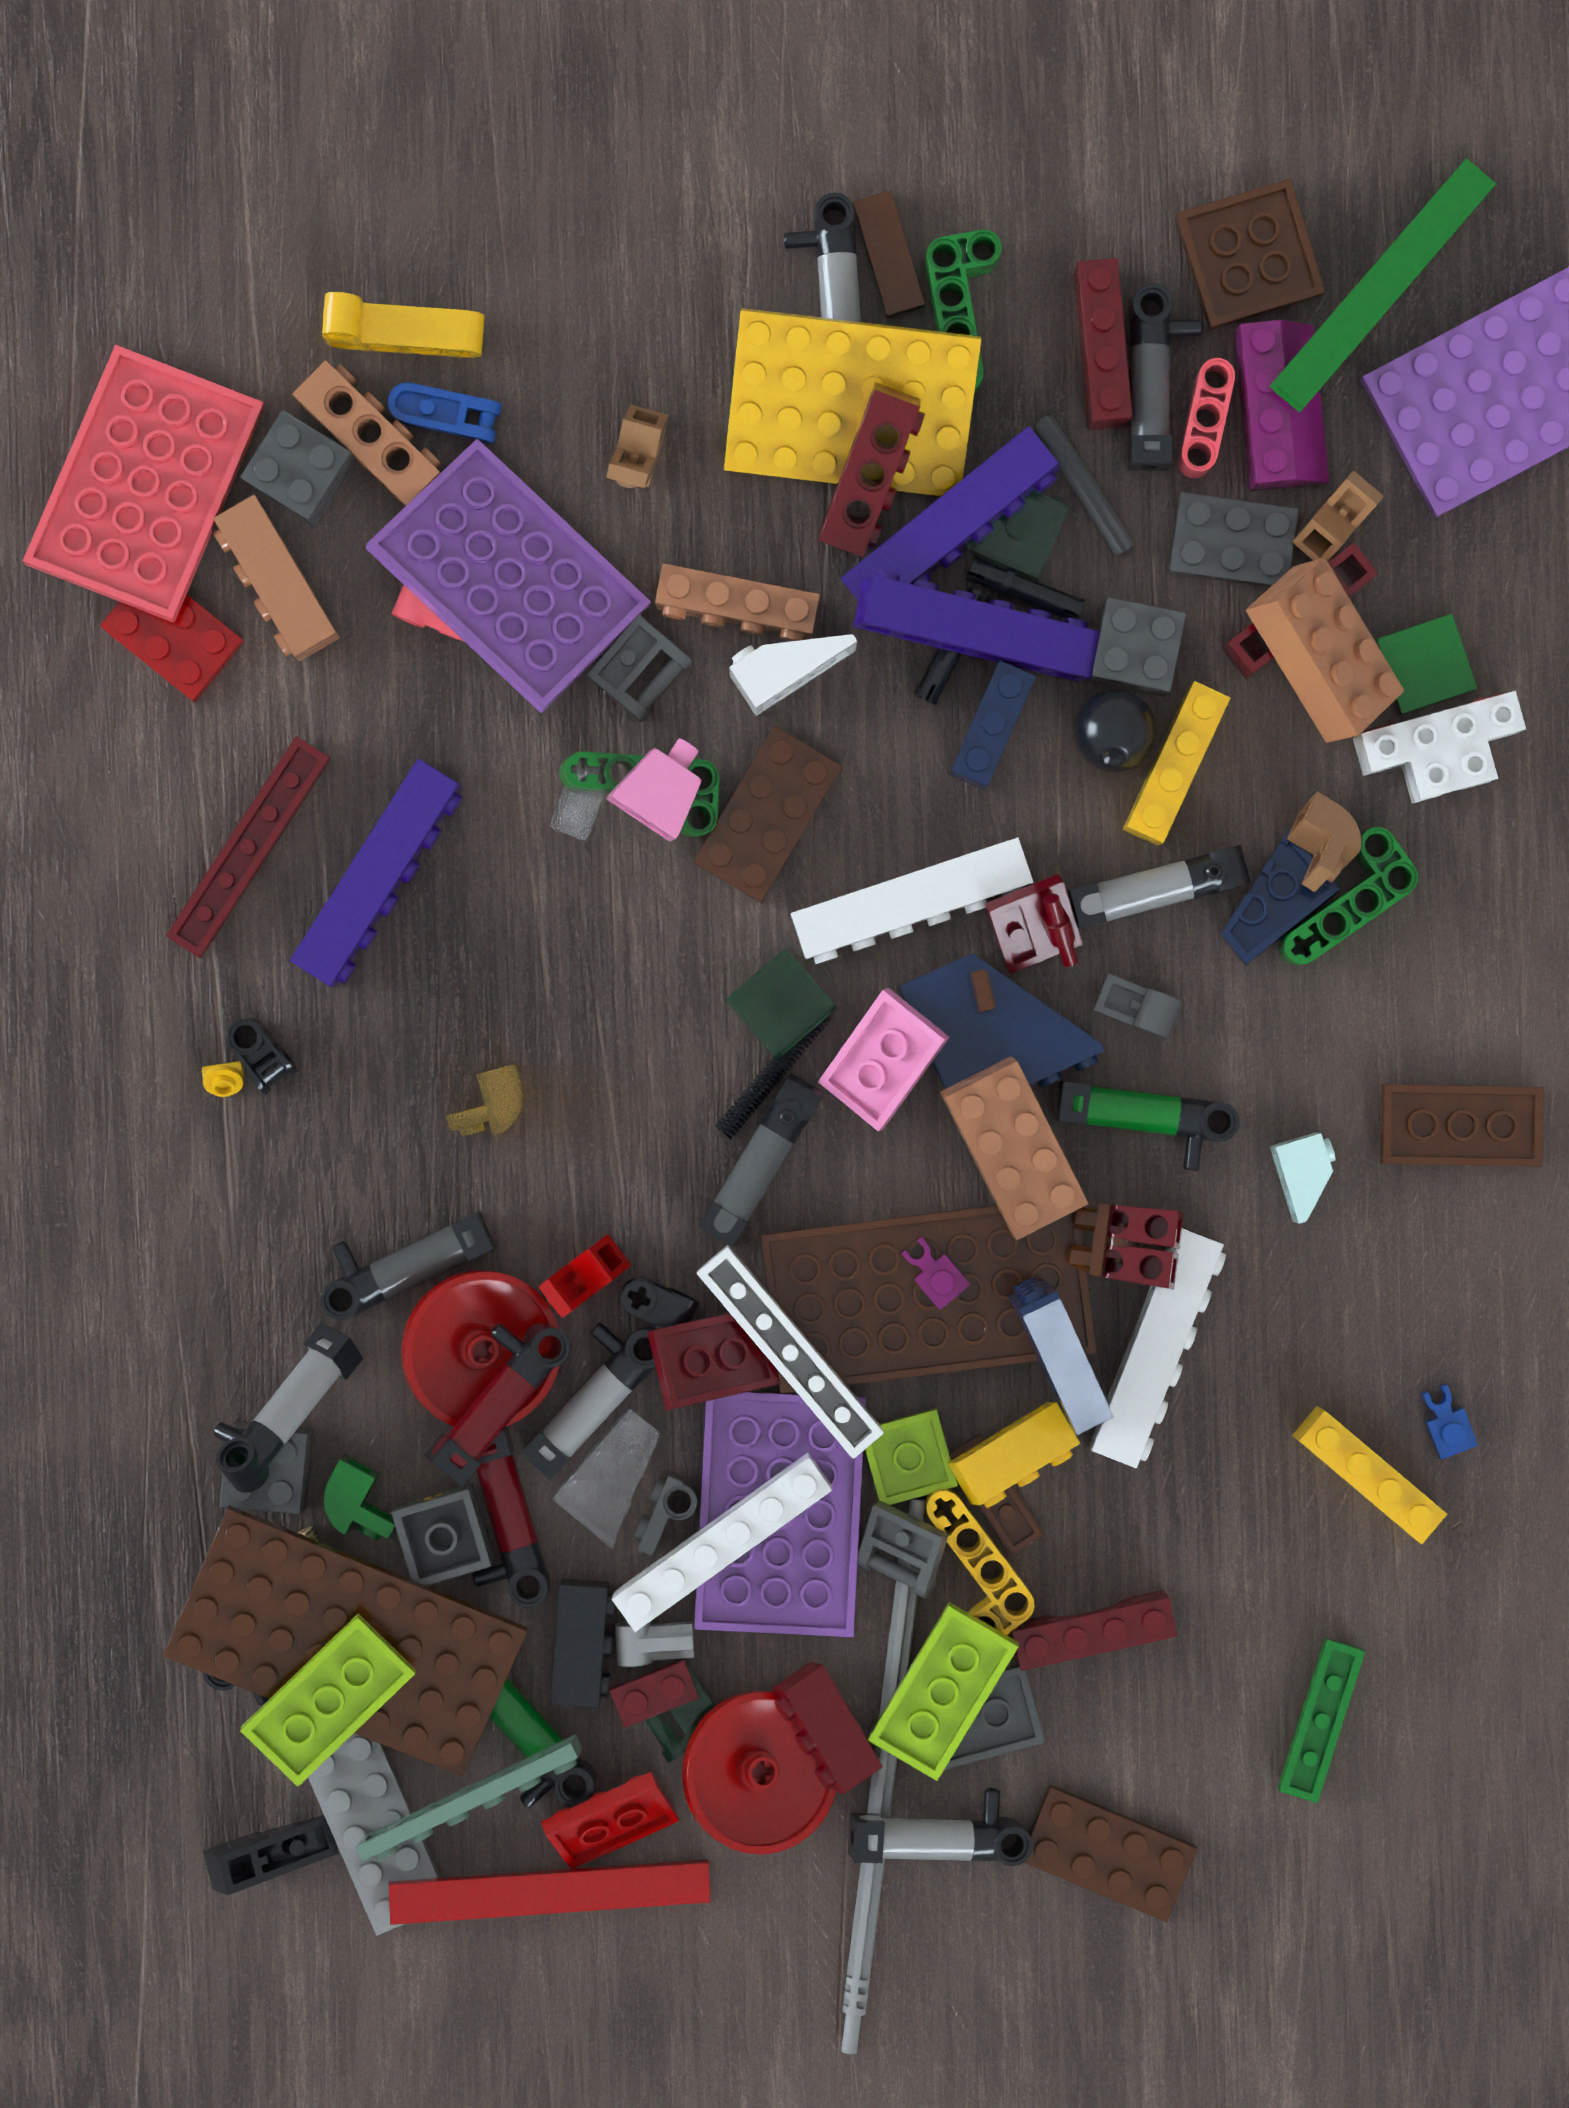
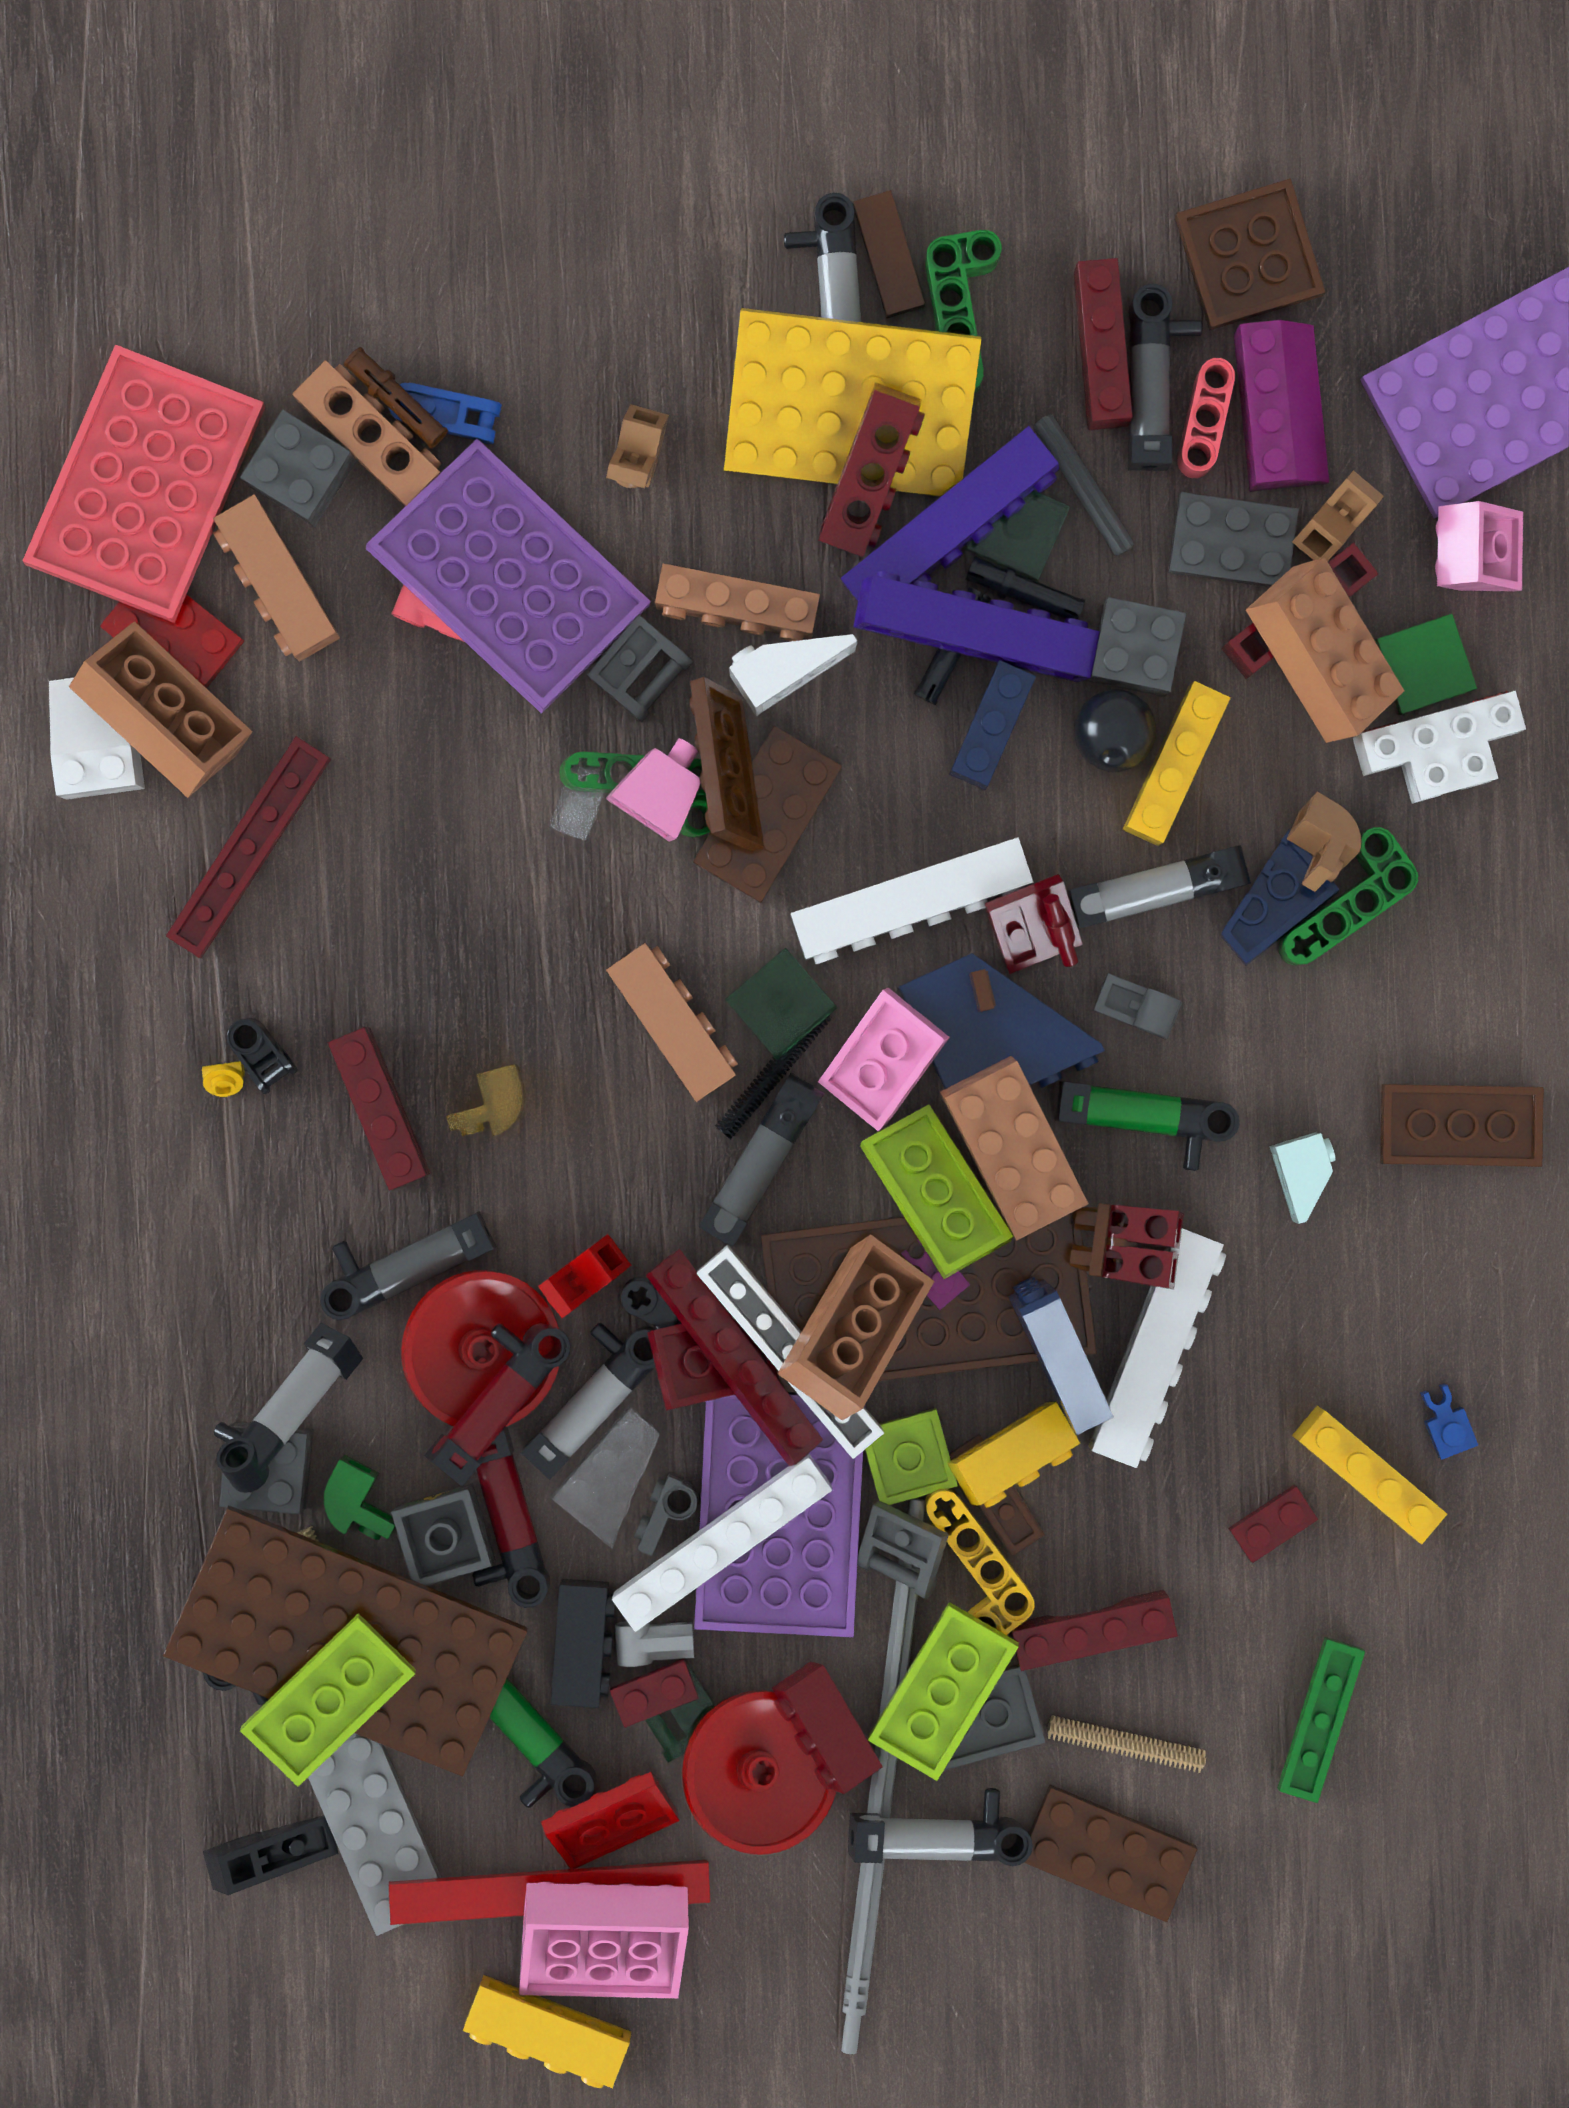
(86, 750): none -> white slope
(160, 709): none -> nougat brick
(362, 365): none -> reddish brown pin
(376, 874): dark purple brick -> none
(379, 1108): none -> dark red brick
(400, 329): yellow beam -> none
(455, 1806): sand green plate -> none
(547, 2032): none -> yellow brick
(603, 1940): none -> bright pink slope
(671, 1021): none -> nougat brick
(726, 764): none -> reddish brown plate
(734, 1357): none -> dark red plate
(856, 1327): none -> nougat brick
(936, 1191): none -> lime plate
(1126, 1742): none -> tan axle
(1273, 1523): none -> dark red plate
(1382, 285): green tile -> none
(1479, 547): none -> bright pink slope

